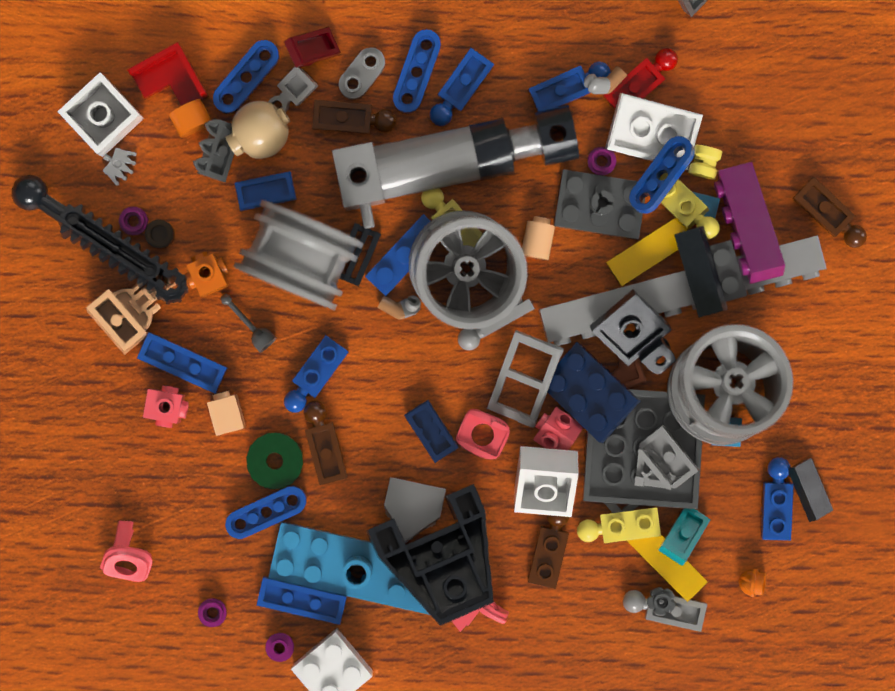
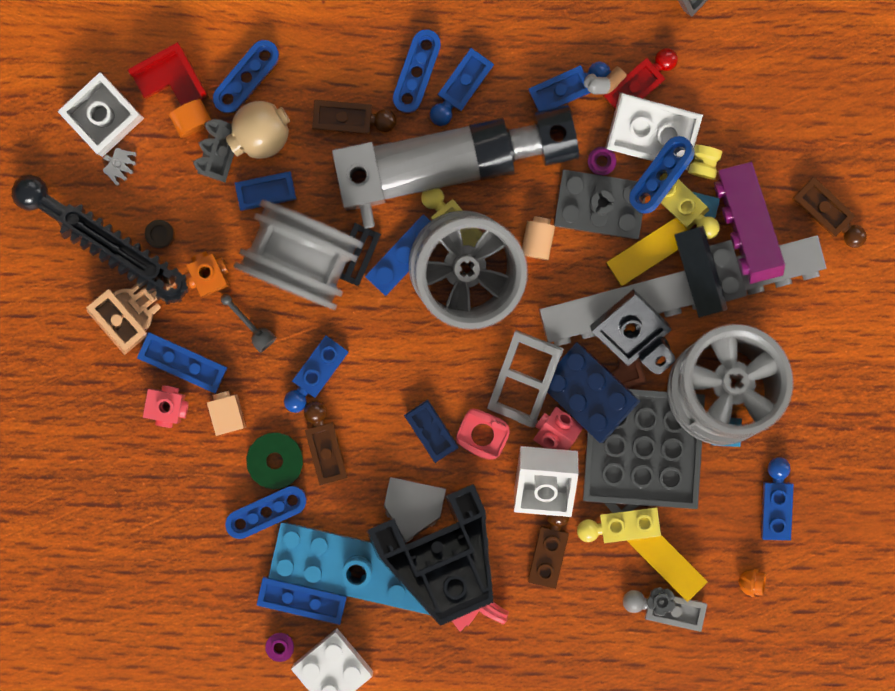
(122, 552): coral piece -> none
(127, 214): magenta plate -> none
(212, 621): magenta plate -> none
(295, 87): light grey plate -> none
(312, 47): dark red tile -> none
(362, 73): light grey plate -> none
(401, 309): arm -> none
(470, 338): light grey plate -> none
(663, 461): light grey slope -> none
(684, 535): teal plate -> none
(810, 489): tile -> none

